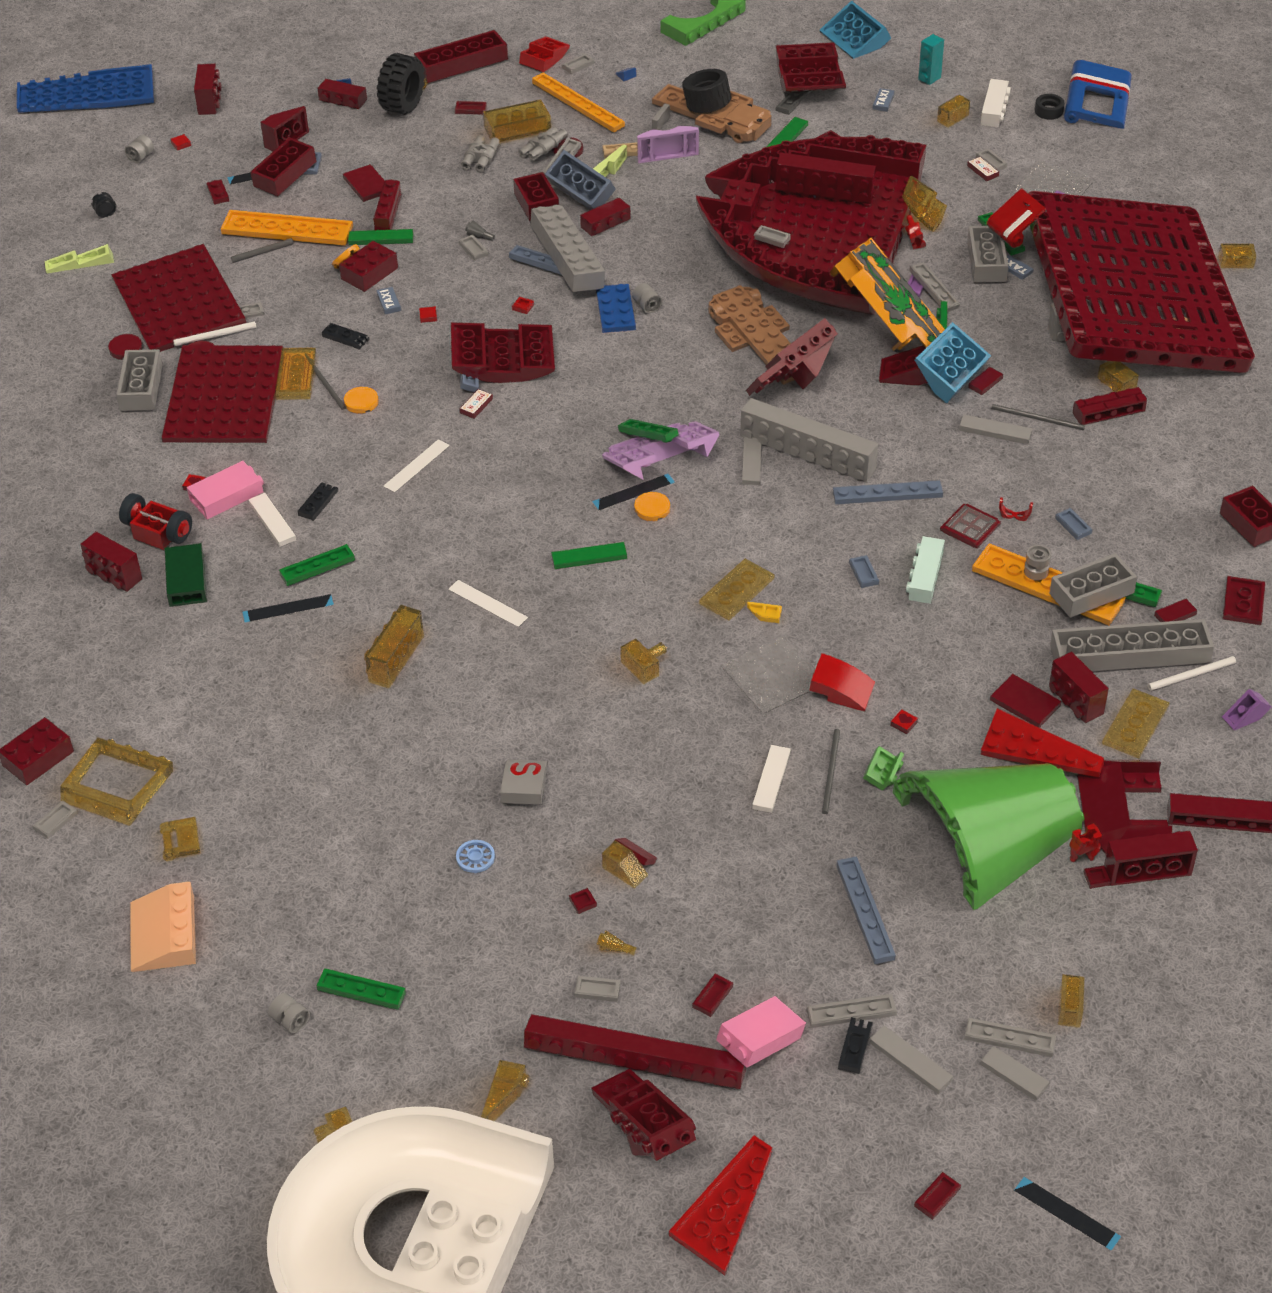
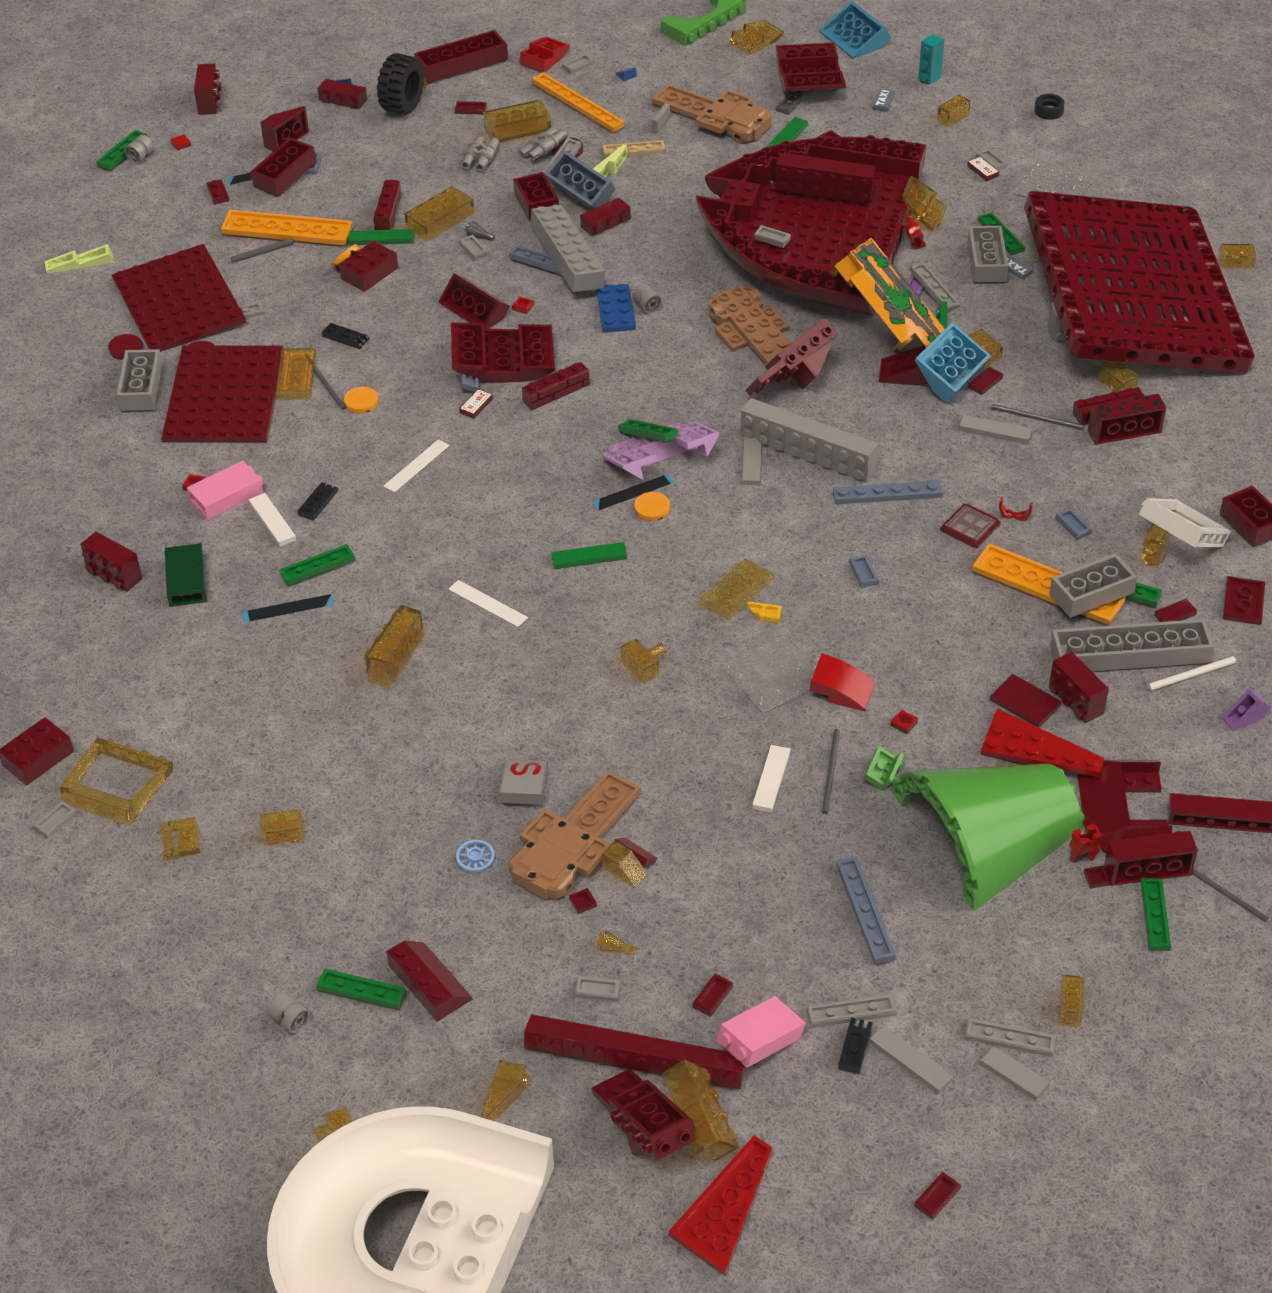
(97, 90): blue wing -> none
(103, 205): black wheel -> none
(117, 153): none -> green plate
(154, 522): brick -> none
(163, 928): light nougat slope -> none
(216, 333): white piece -> none
(282, 827): none -> clear yellow brick
(365, 182): dark red tile -> none
(388, 300): sand blue tile -> none
(427, 978): none -> dark red slope
(428, 314): red tile -> none
(439, 213): none -> clear yellow brick
(473, 302): none -> dark red slope
(555, 385): none -> dark red brick
(570, 845): none -> medium nougat piece
(668, 144): lavender slope -> none
(699, 1100): none -> clear yellow brick
(706, 90): black tyre -> none
(756, 36): none -> clear yellow slope
(926, 569): light aqua brick -> none
(988, 344): none -> clear yellow brick
(995, 103): white brick -> none
(1015, 217): red door -> none
(1037, 562): light grey wheel -> none
(1067, 1213): black sticker -> none
(1101, 80): blue piece -> none
(1126, 419): none -> dark red brick
(1135, 723): clear yellow tile -> none
(1155, 546): none -> clear yellow brick
(1155, 915): none -> green tile
(1184, 522): none -> white window
(1231, 896): none -> dark grey axle

